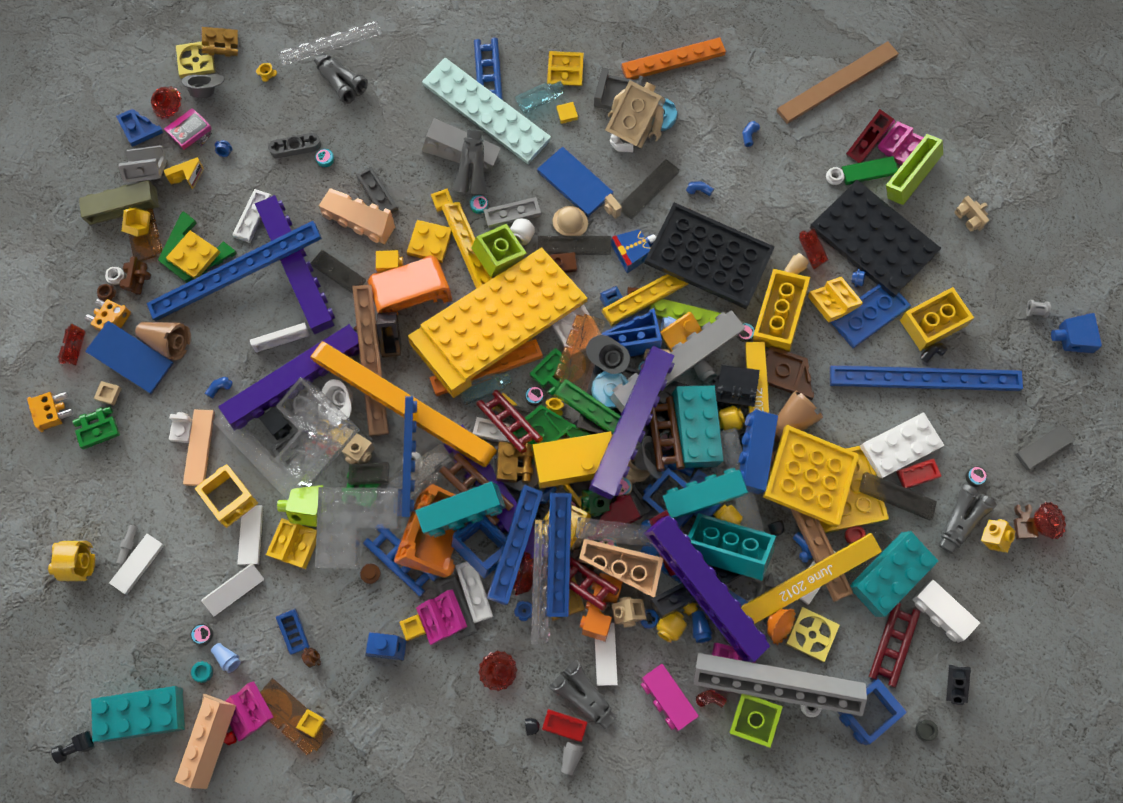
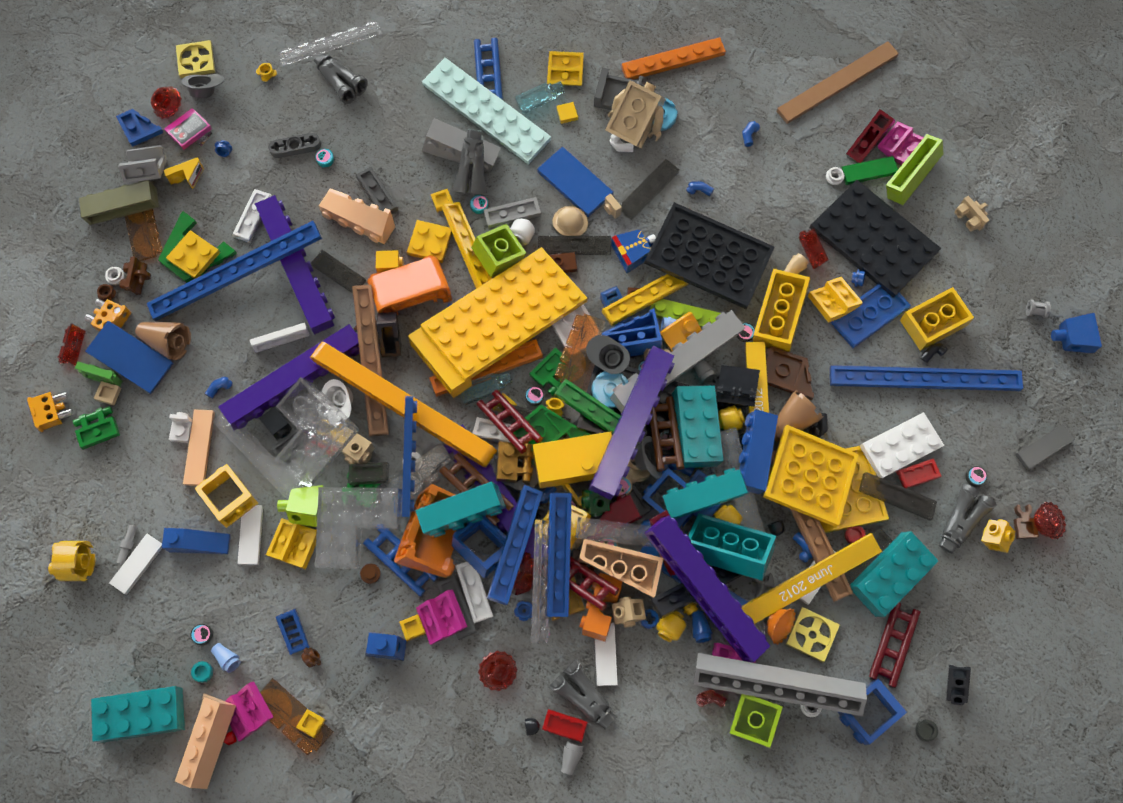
(80, 742): black leg -> none
(95, 373): none -> bright green plate
(136, 221): yellow panel -> none
(195, 541): none -> blue slope
(219, 38): pearl gold plate -> none
(232, 589): white tile -> none
(668, 698): dark pink brick -> none
(821, 428): none -> black arm
(945, 611): white brick -> none

